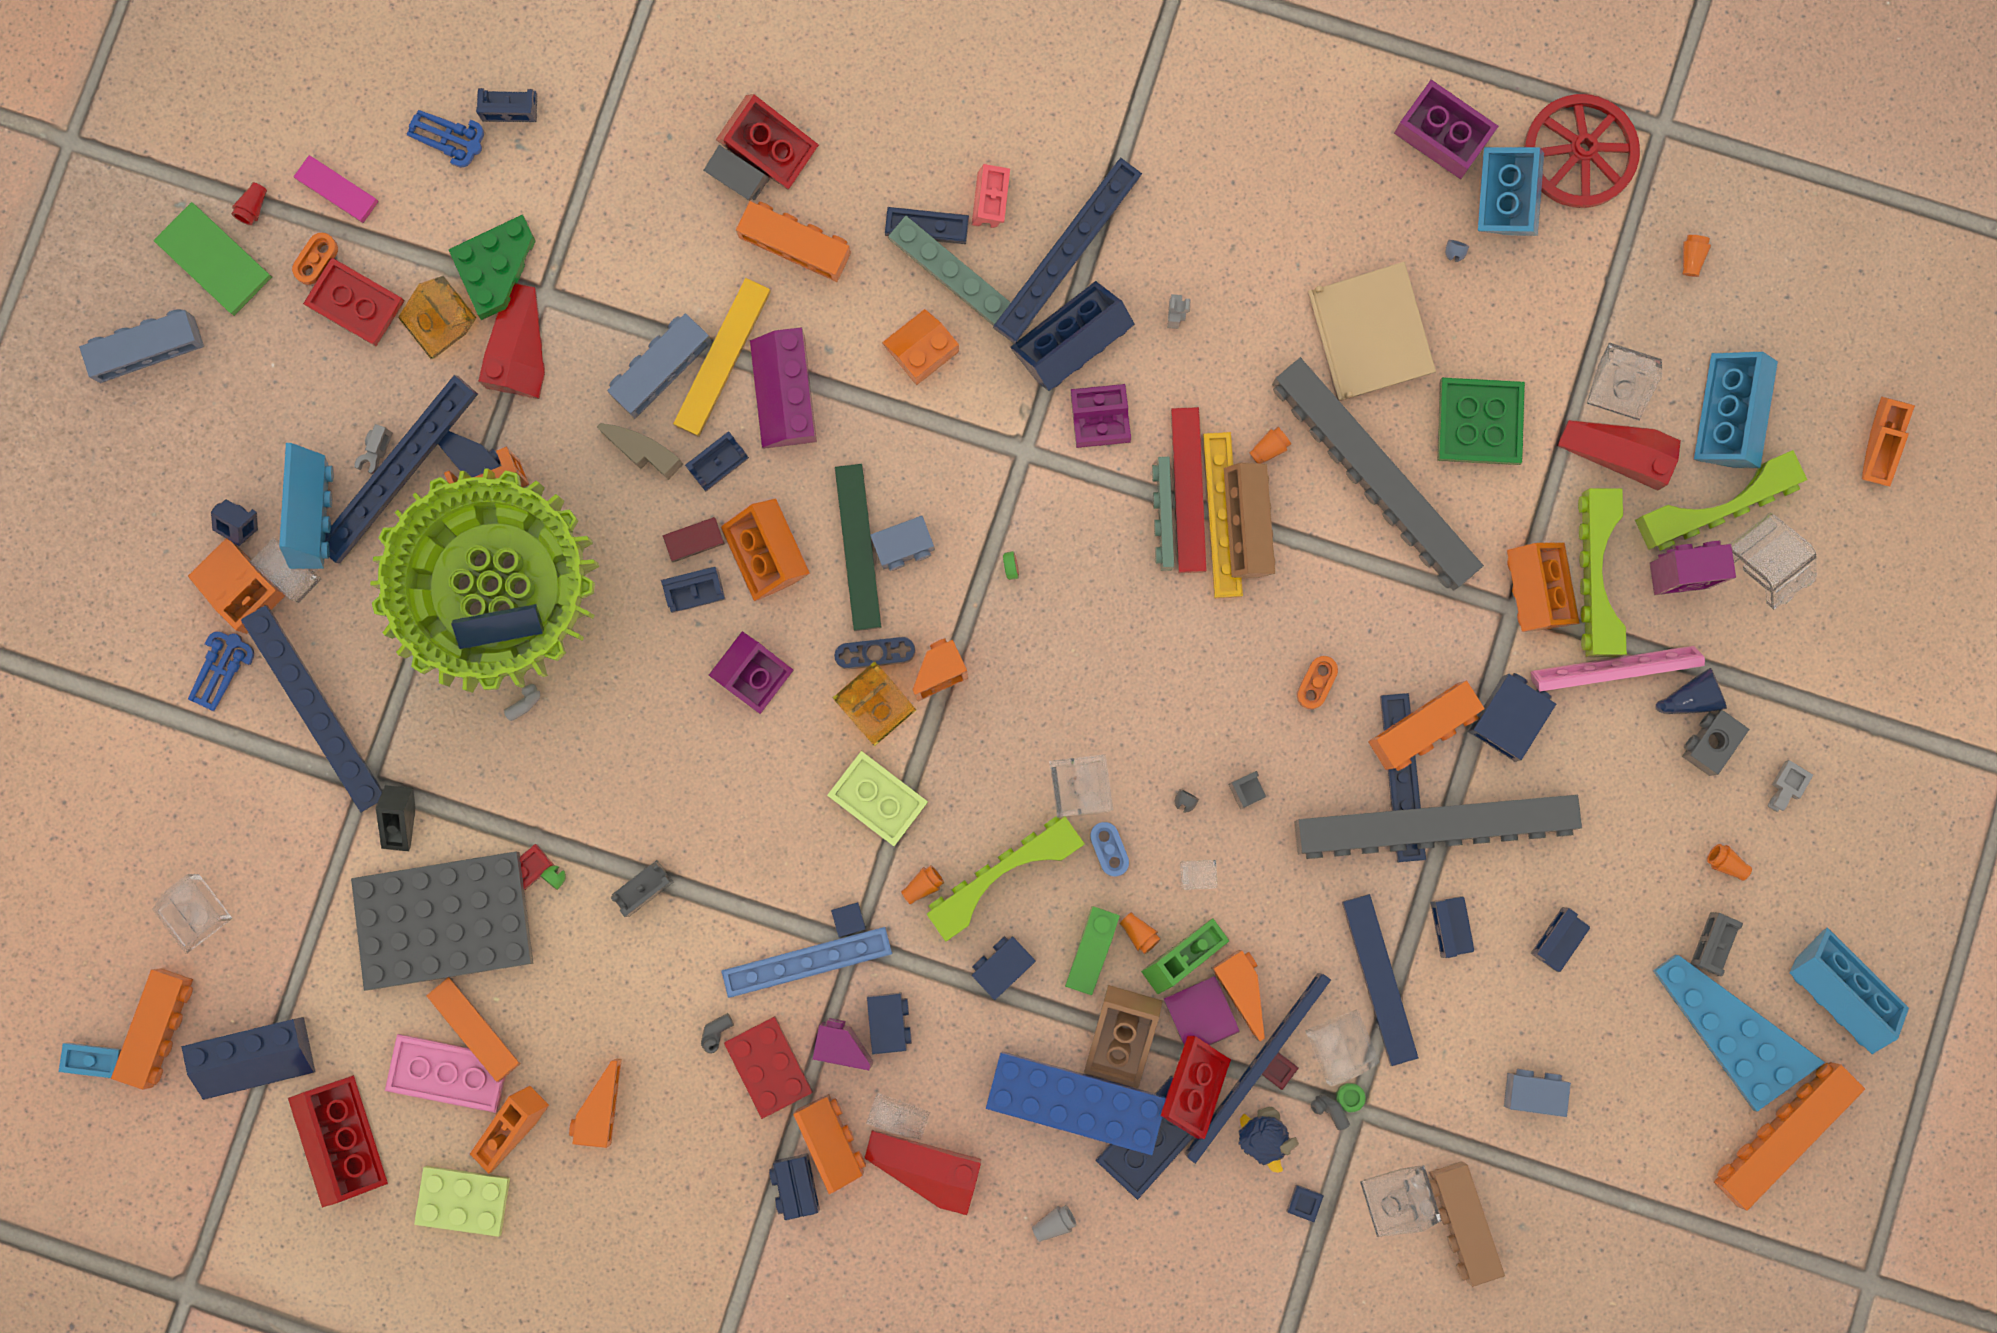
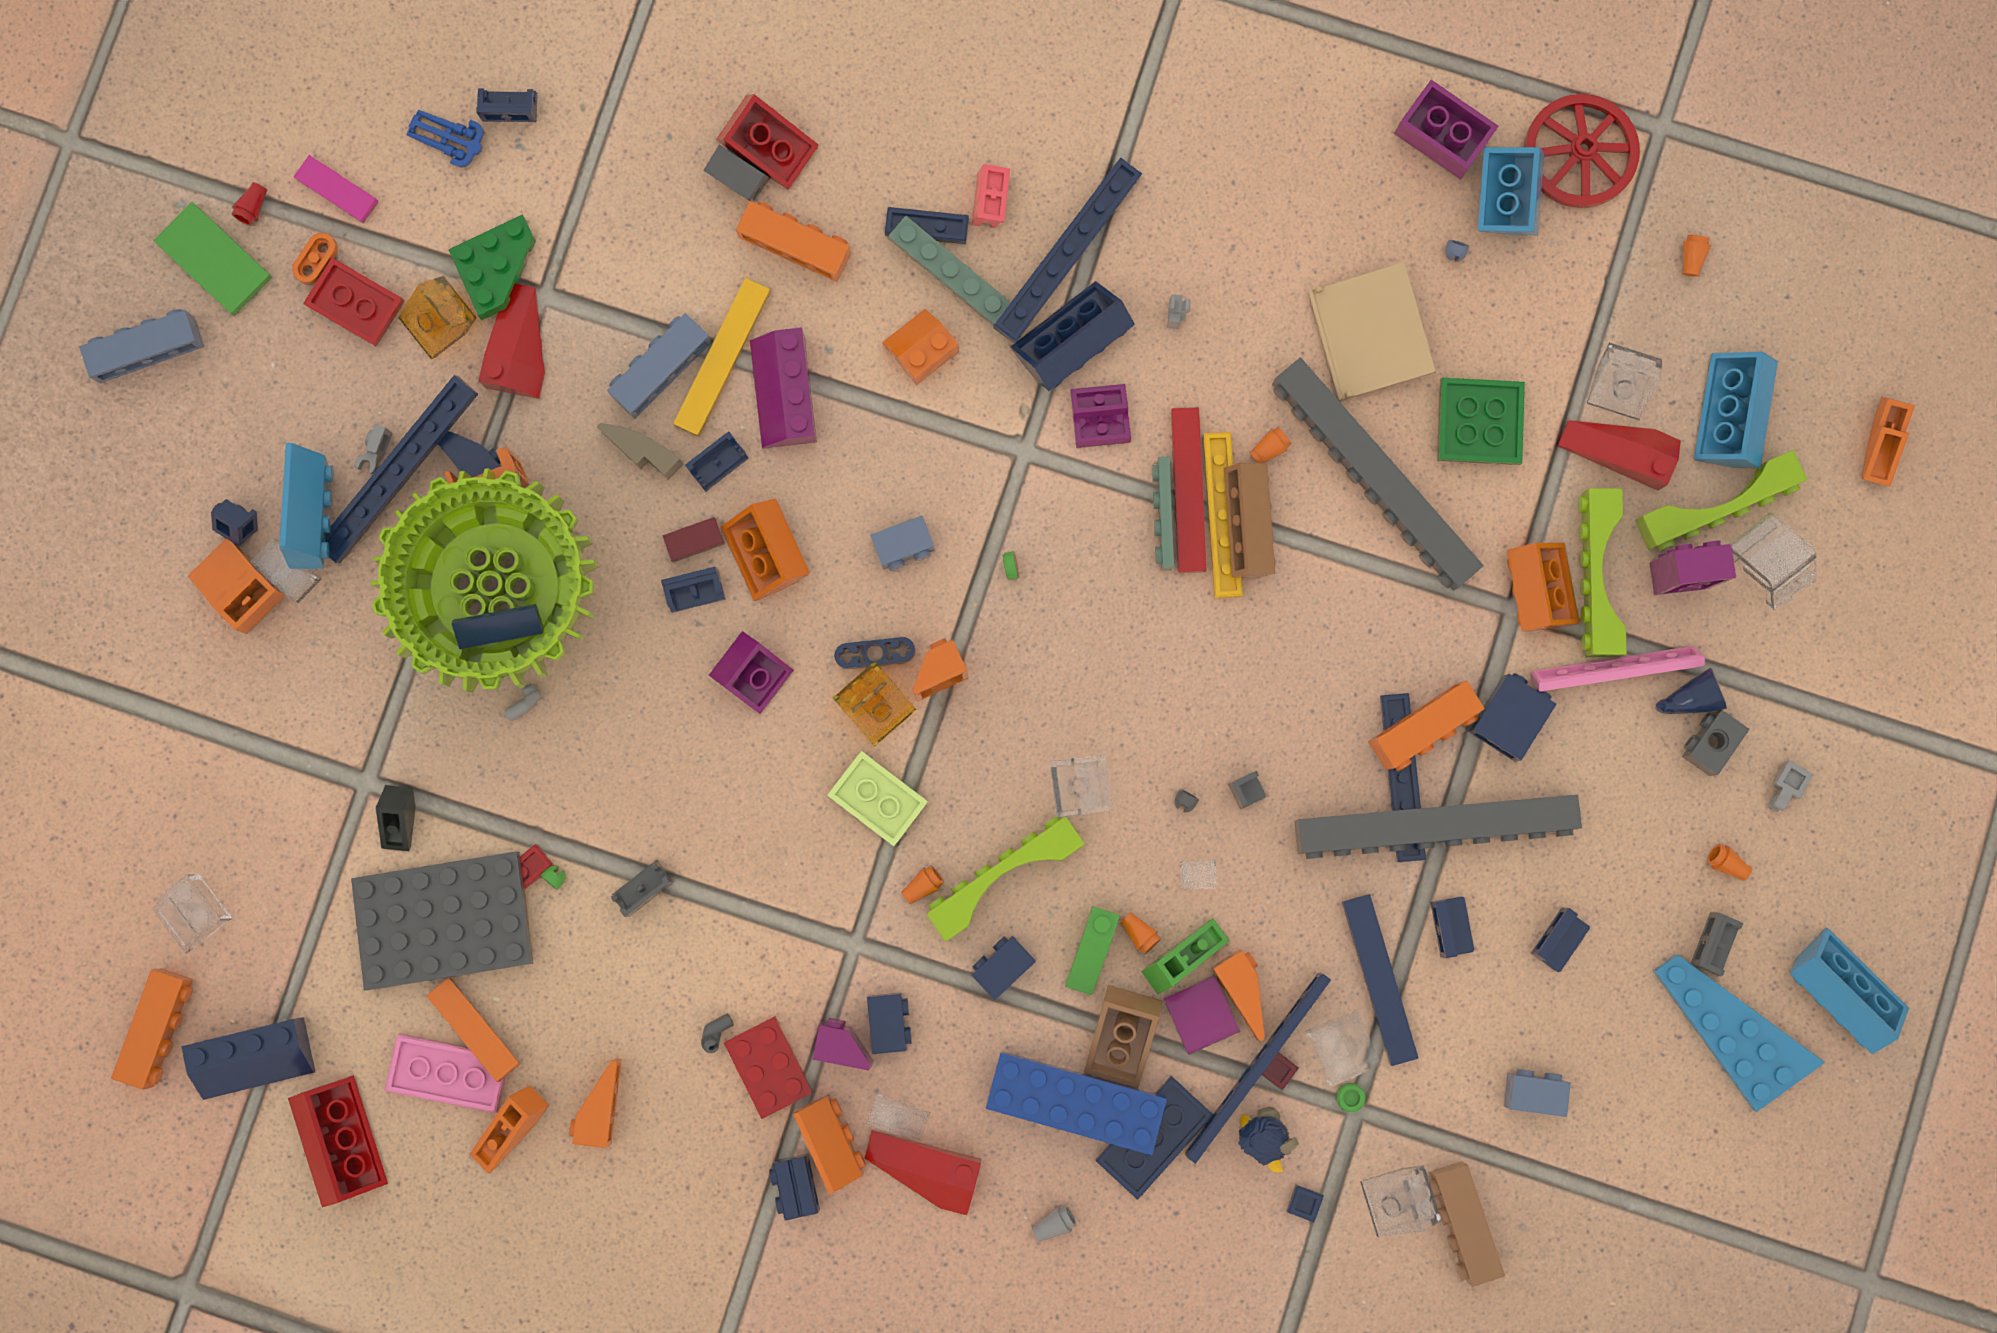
(88, 1060): dark azure plate -> none
(233, 641): blue piece -> none
(313, 707): dark blue plate -> none
(462, 1201): yellowish green plate -> none
(806, 962): medium blue tile -> none
(848, 919): dark blue tile -> none
(858, 547): dark green tile -> none
(1109, 849): medium blue plate -> none
(1195, 1087): red plate -> none
(1317, 683): orange plate -> none
(1333, 1108): dark grey arm -> none
(1788, 1135): orange brick -> none

